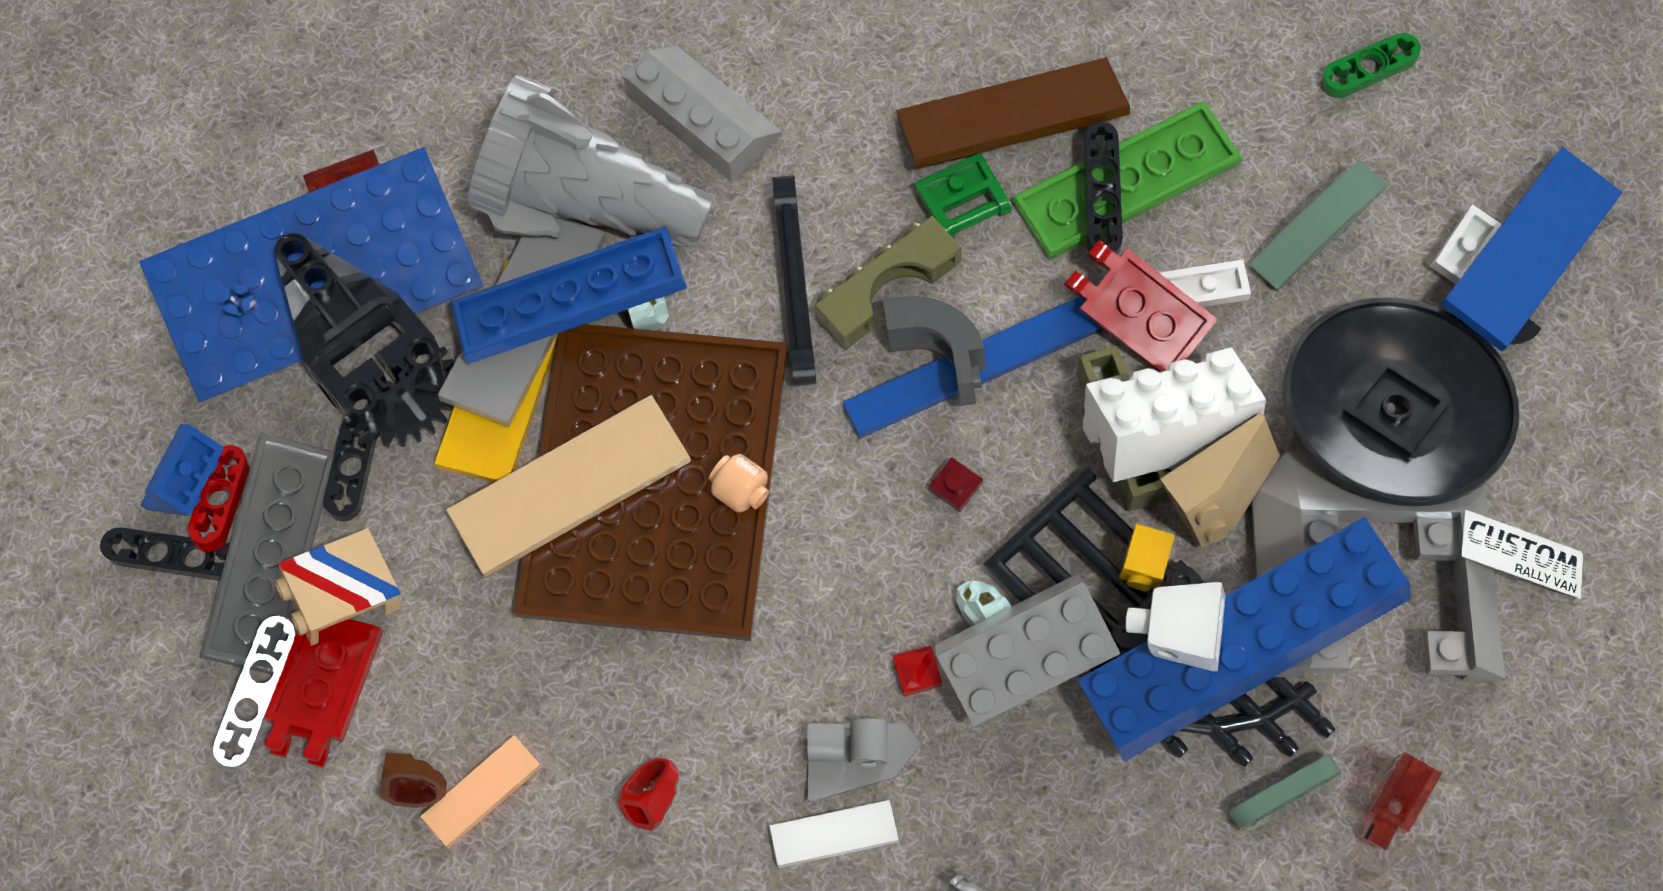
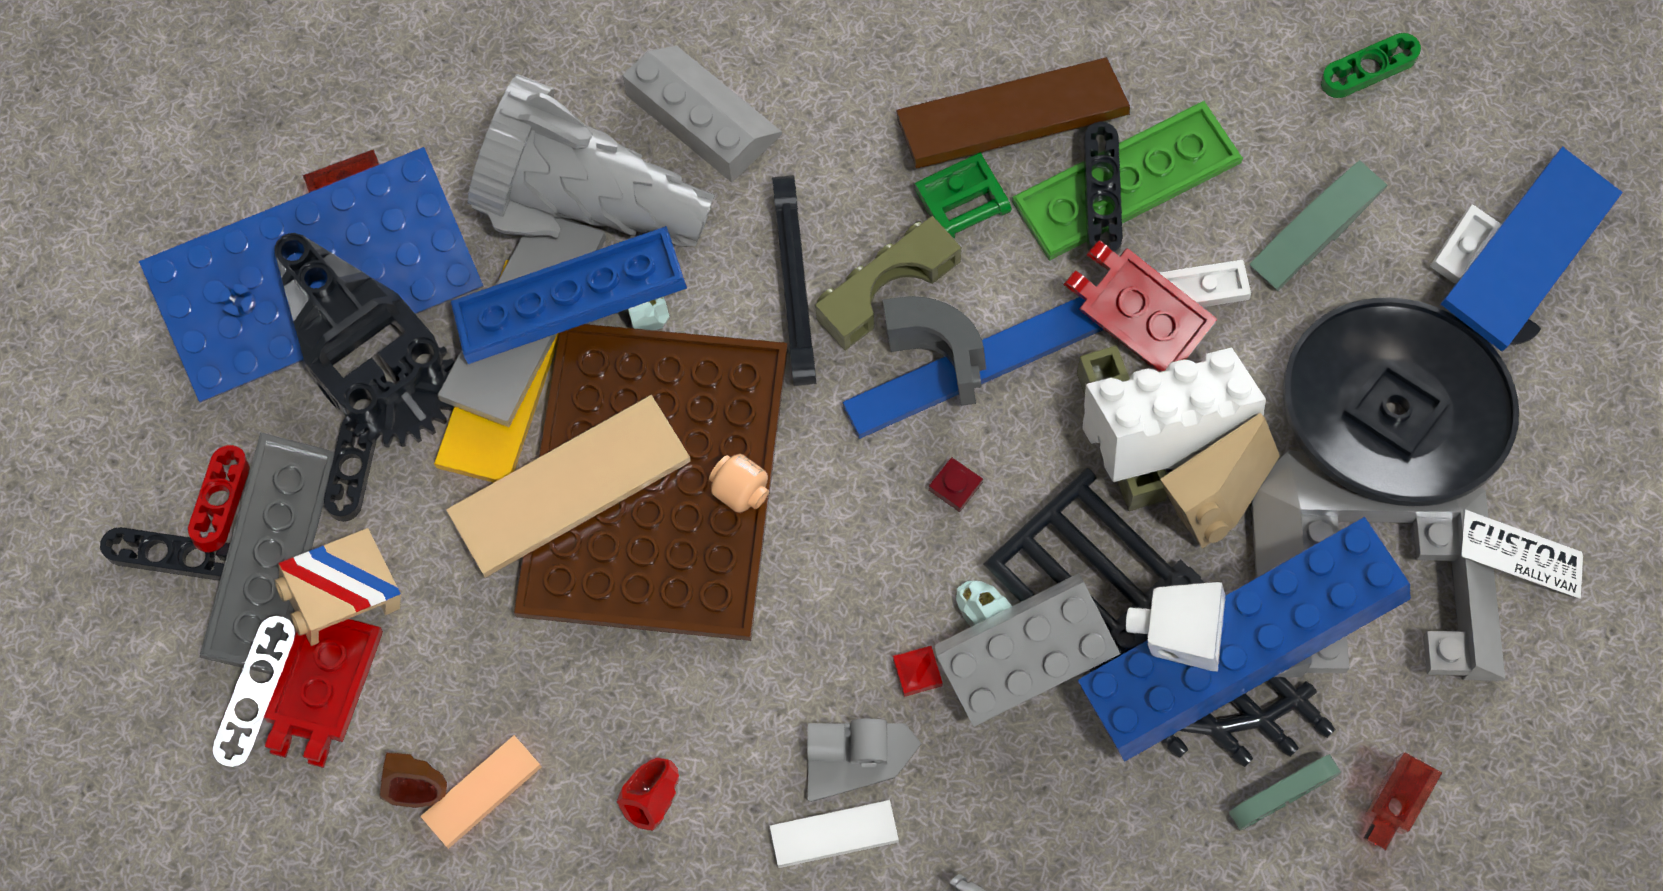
(182, 472): blue bracket -> none
(1146, 557): yellow brick -> none

